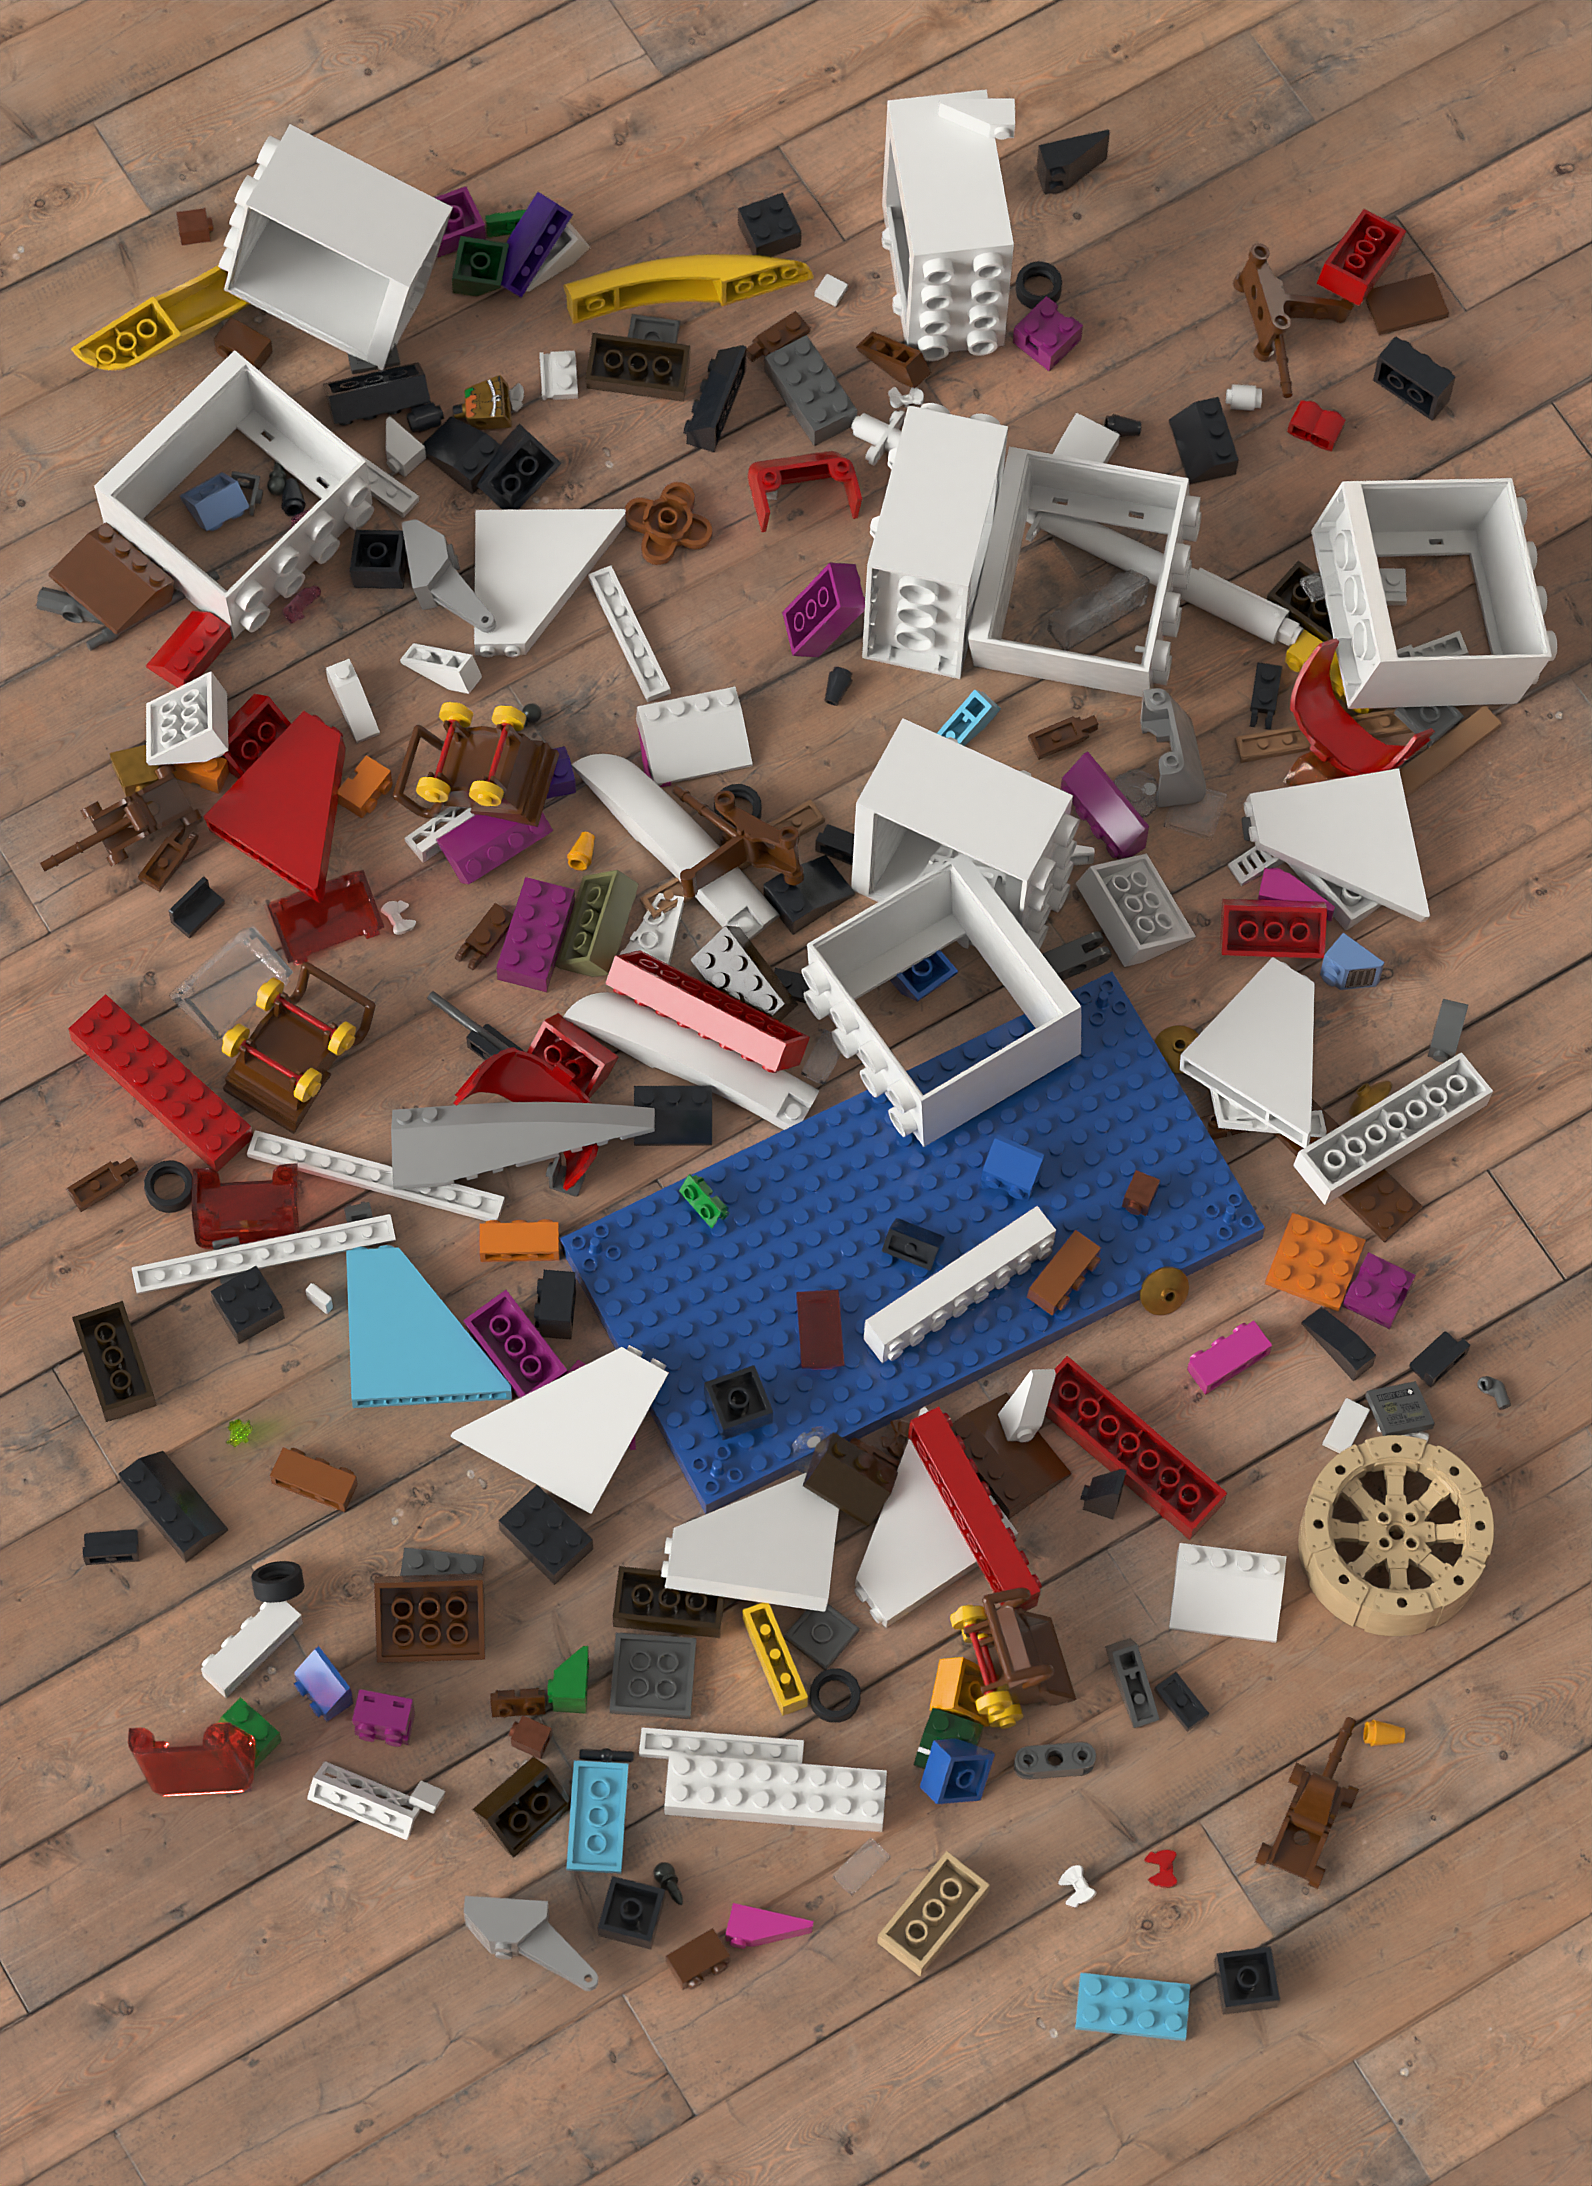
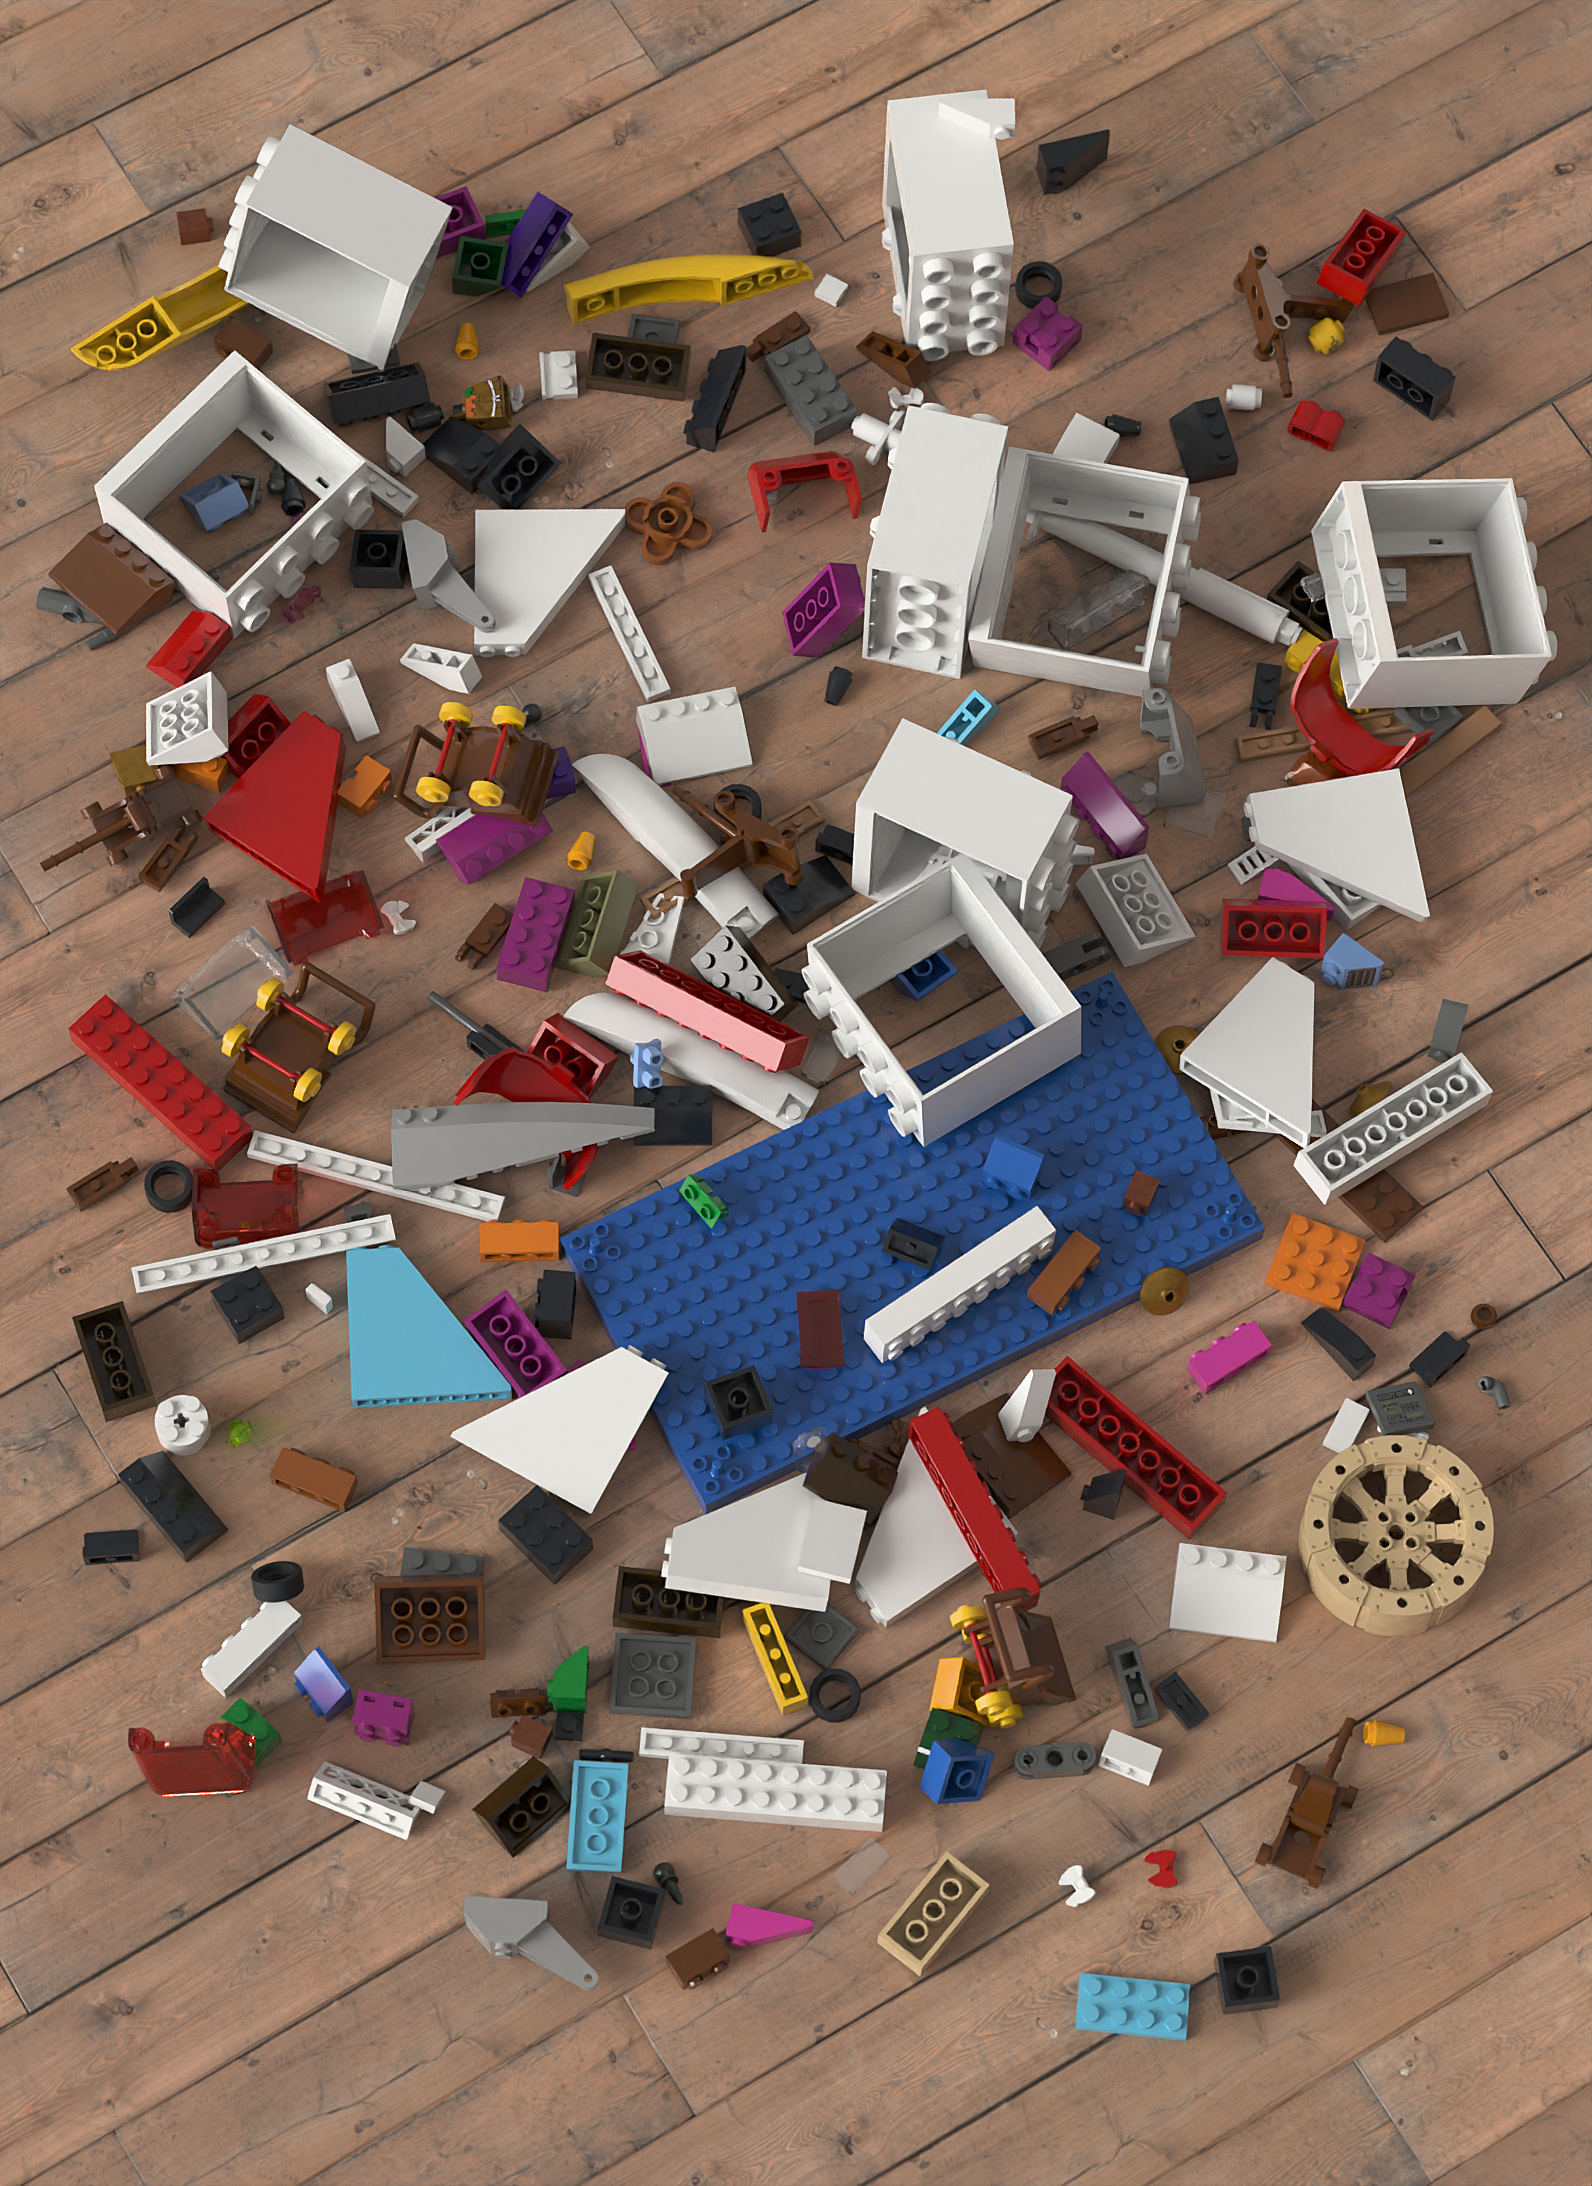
(181, 1410): none -> white brick
(467, 344): none -> light orange cone
(569, 1726): none -> black plate
(647, 1064): none -> light blue hips
(832, 1541): none -> white tile
(1130, 1757): none -> white hinge
(1326, 335): none -> yellow head
(1483, 1316): none -> reddish brown plate

